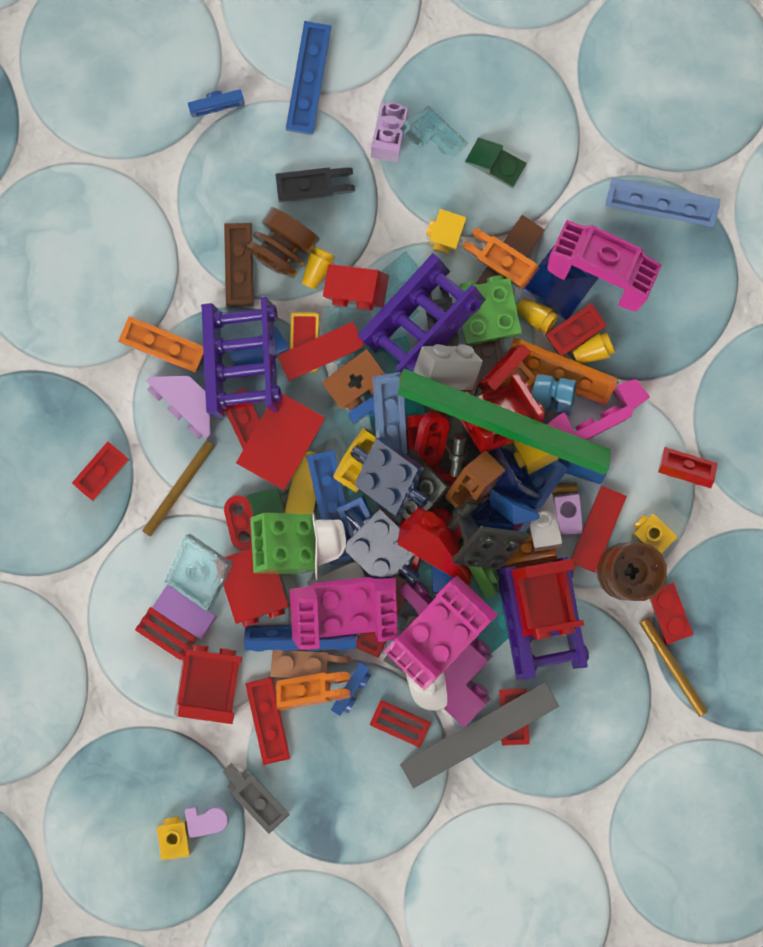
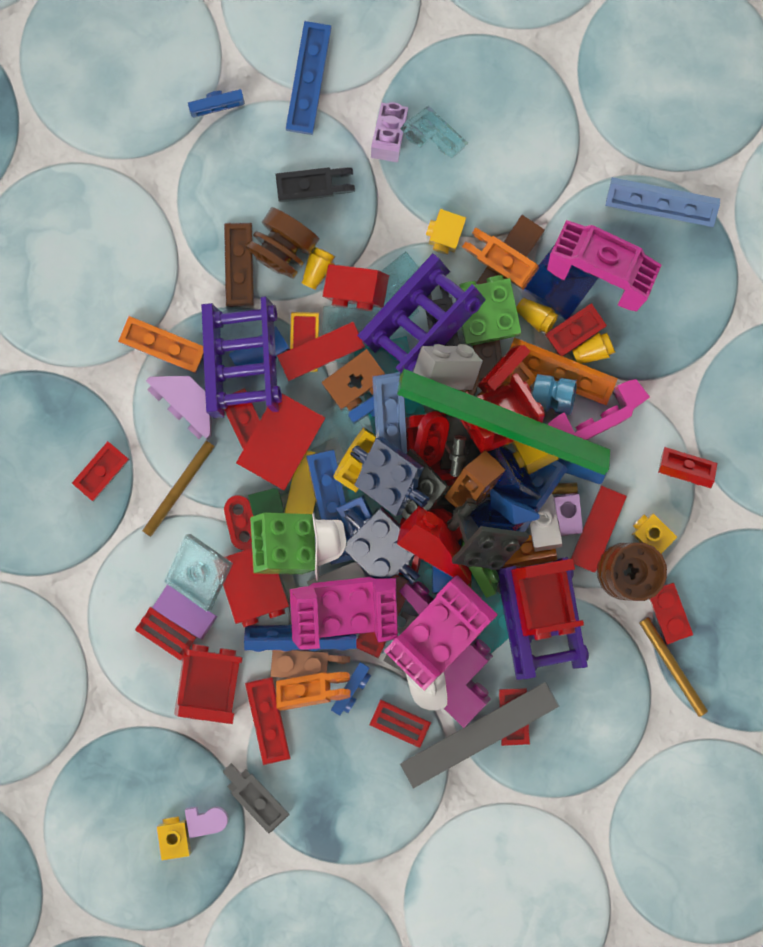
(495, 162): dark green slope -> none

